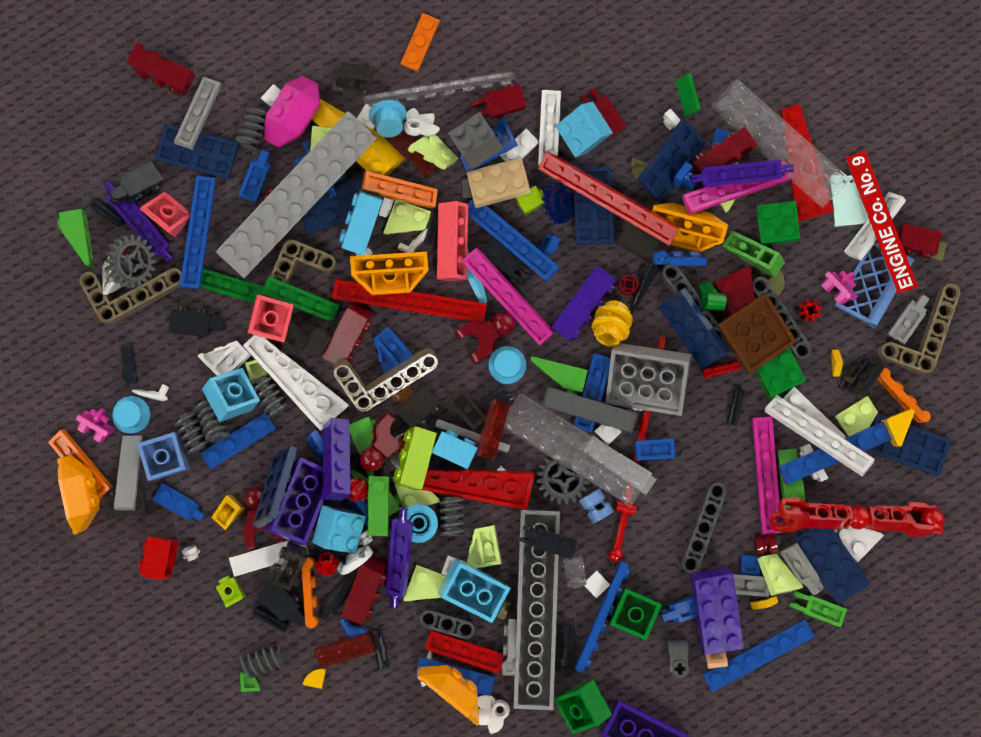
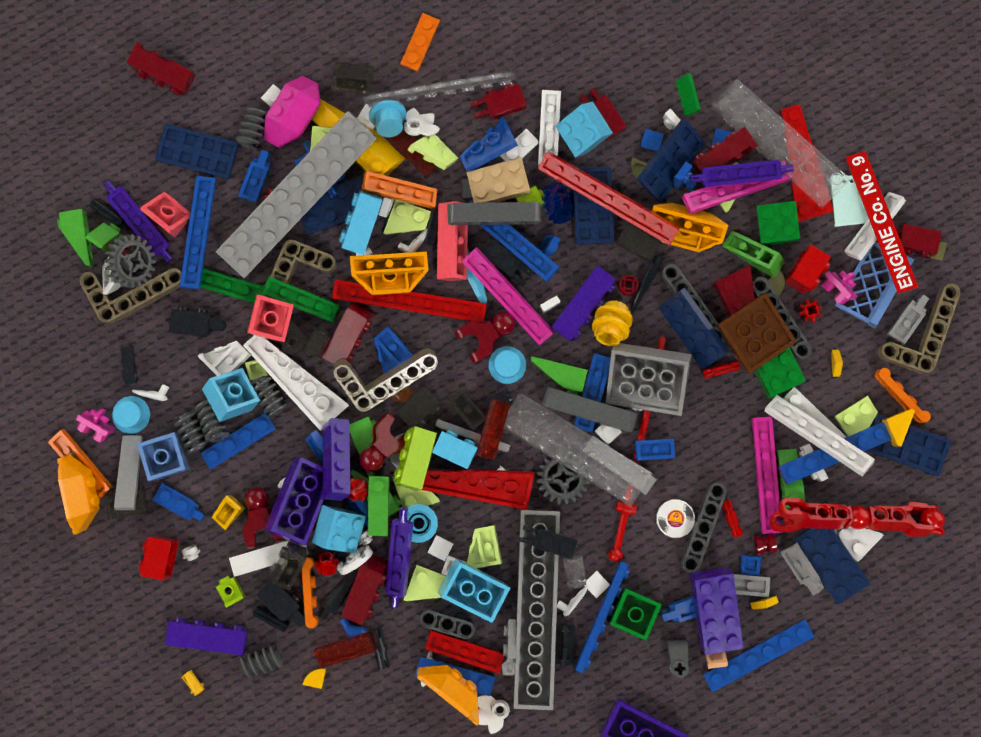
(104, 235): none -> bright green slope
(137, 184): black hinge -> none
(193, 683): none -> yellow pin
(197, 113): light grey tile -> none
(206, 637): none -> dark purple brick
(248, 684): bright green tile -> none
(274, 487): dark blue plate -> none
(440, 548): none -> white tile
(451, 516): dark grey piece -> none
(475, 140): dark grey brick -> none
(494, 213): none -> dark grey beam
(504, 609): olive tile -> none
(548, 305): none -> white tile
(573, 602): none -> white bar
(582, 707): green brick -> none
(596, 498): medium blue wheel -> none
(651, 140): none -> blue tile
(675, 518): none -> white tile
(677, 258): blue hinge -> none
(711, 298): green piece -> none
(732, 519): none -> red axle
(735, 406): black axle -> none
(777, 575): yellowish green wing -> none
(807, 269): none -> red brick
(820, 609): bright green hinge -> none
(861, 376): black plate -> none

